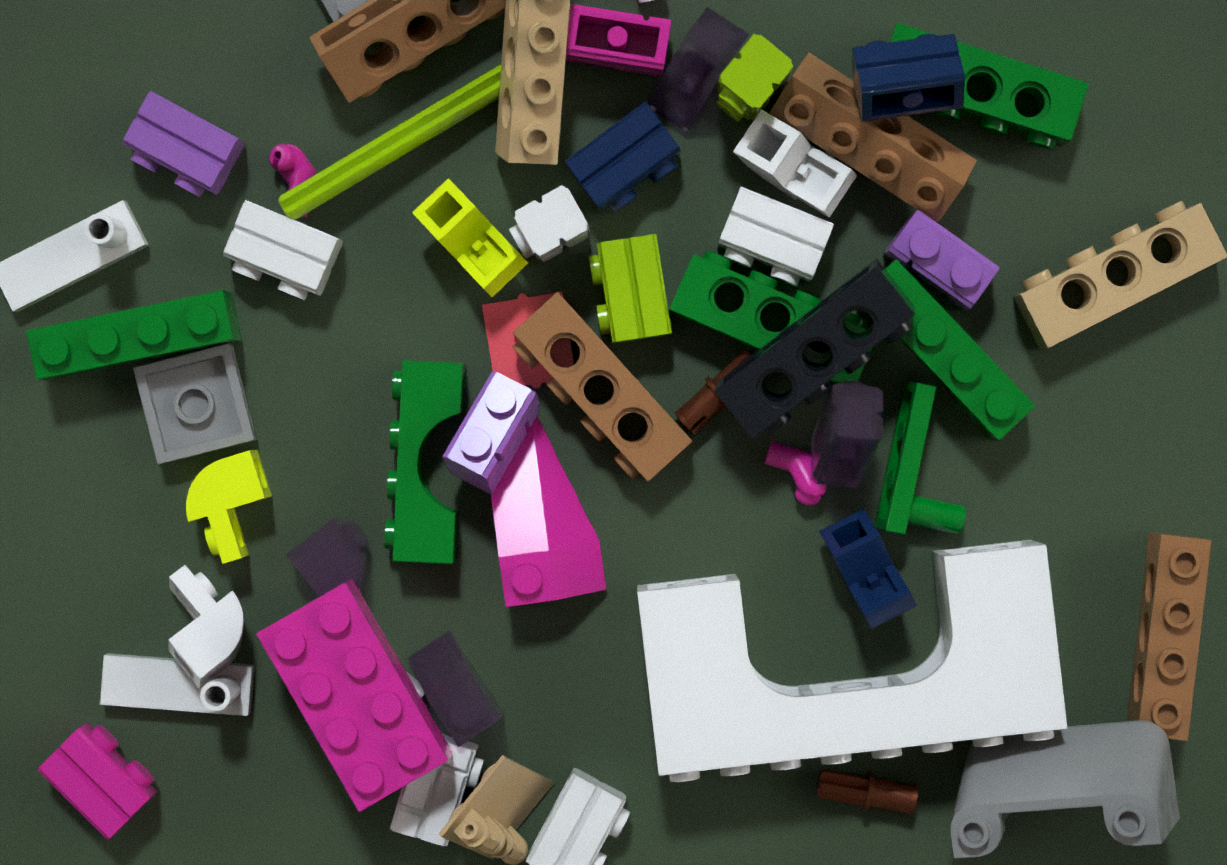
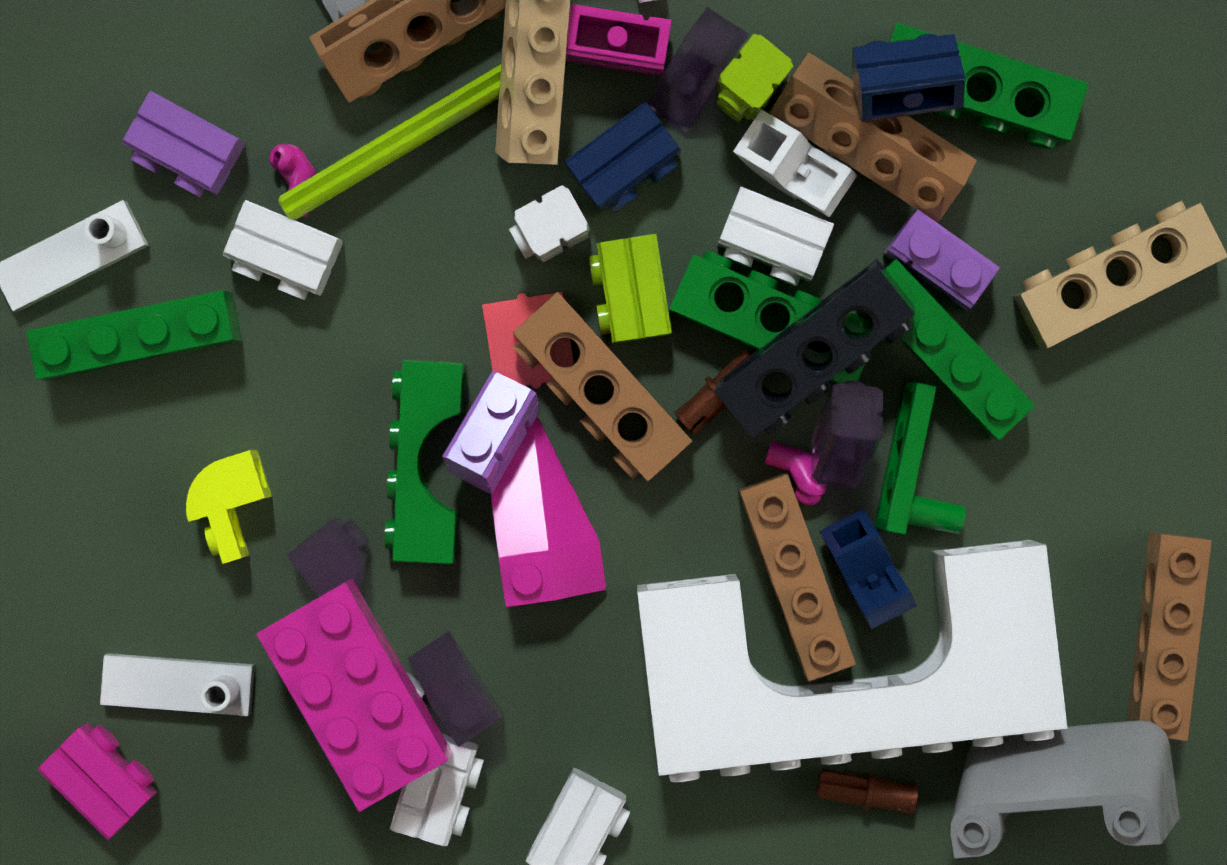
(194, 403): light grey plate -> none
(214, 636): white brick -> none
(470, 237): neon yellow brick -> none
(496, 810): tan hinge -> none
(796, 577): none -> medium nougat brick

